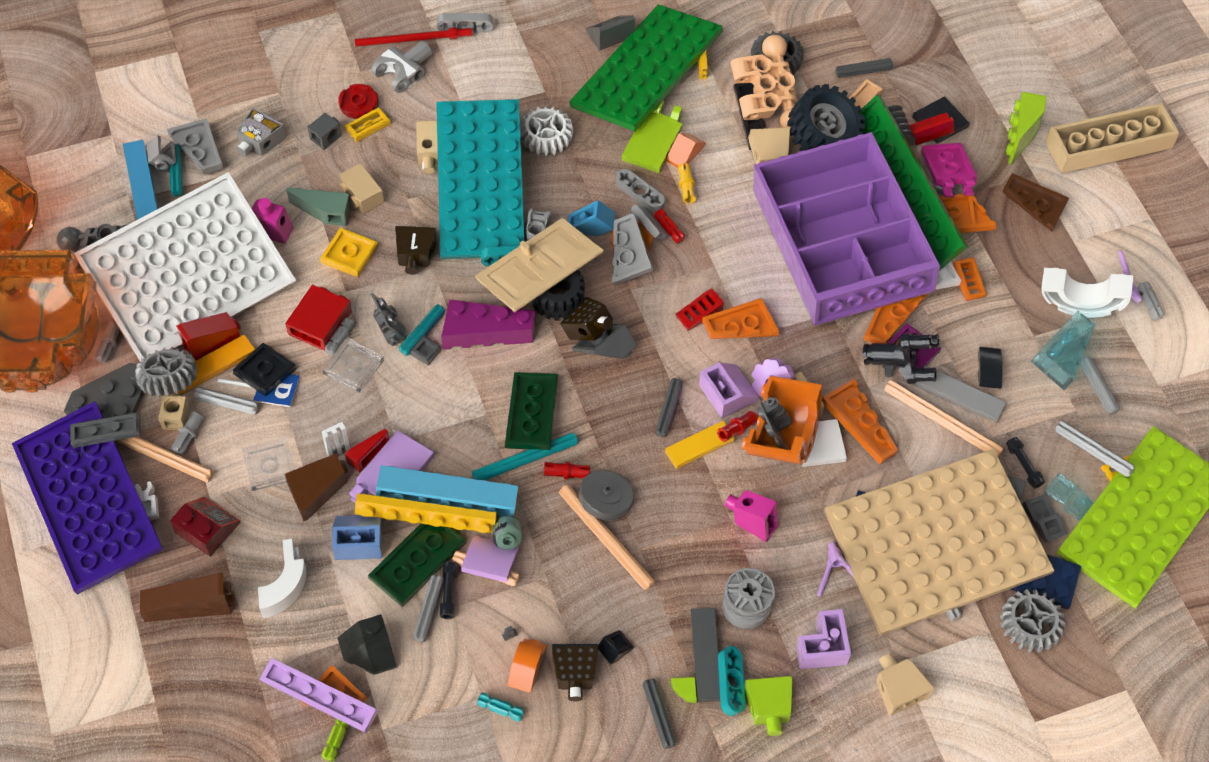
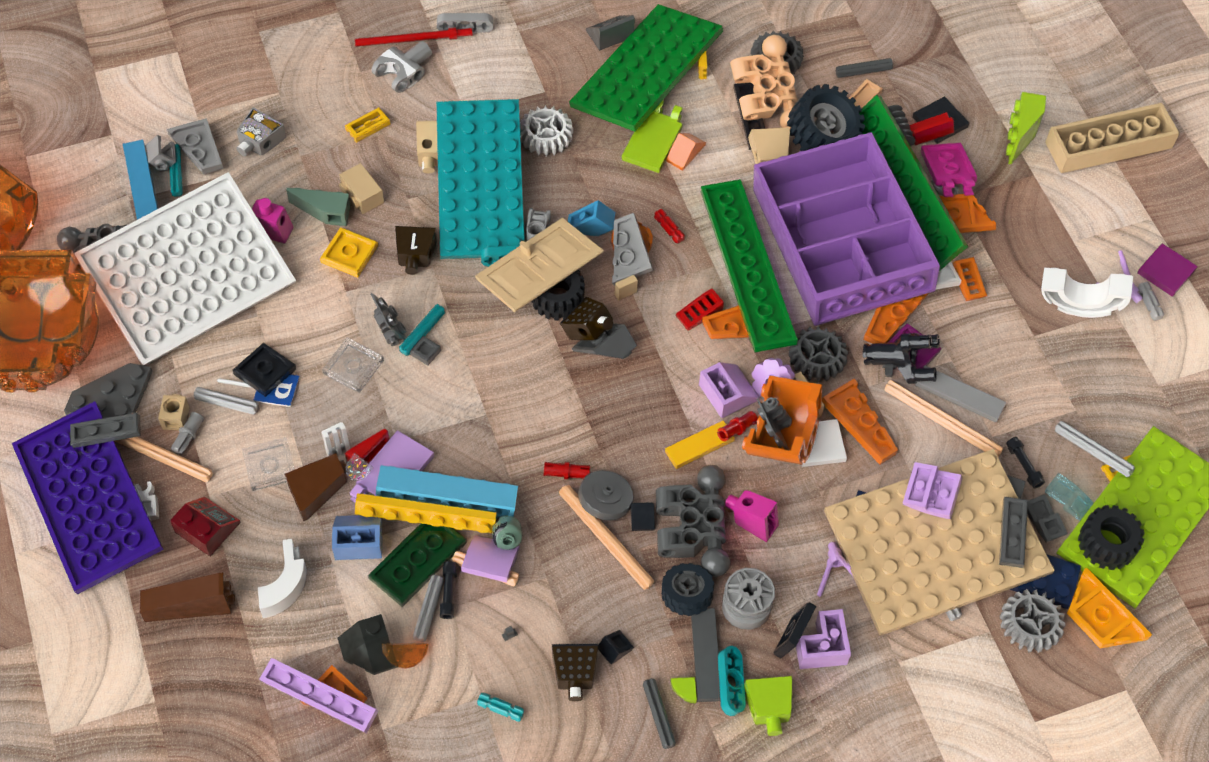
(107, 342): light grey axle -> none
(166, 372): light grey gear -> none
(208, 334): red slope -> none
(220, 361): light orange tile -> none
(318, 316): red brick -> none
(324, 131): dark grey brick -> none
(334, 741): lime axle -> none
(339, 336): light grey axle -> none
(357, 468): none -> clear tile
(358, 100): red tile -> none
(405, 654): none -> clear orange tile
(486, 324): magenta wedge -> none
(523, 458): teal axle -> none
(526, 664): orange brick -> none
(531, 411): dark green tile -> none
(626, 287): none -> tan tile
(636, 182): light grey beam -> none
(642, 516): none -> black slope
(650, 222): light grey tile -> none
(668, 407): dark grey axle -> none
(672, 540): none -> dark grey connector
(686, 183): yellow pin -> none
(690, 600): none -> black wheel
(748, 266): none -> green plate
(794, 630): none -> black tile
(821, 361): none -> dark grey gear
(901, 684): tan torso -> none
(932, 490): none -> lavender slope
(990, 367): black slope -> none
(1013, 532): none -> dark grey tile
(1036, 200): reddish brown wing -> none
(1065, 350): clear light blue wedge -> none
(1099, 385): light grey axle -> none
(1103, 614): none -> light orange wing
(1120, 524): none -> black tyre
(1167, 269): none -> magenta tile

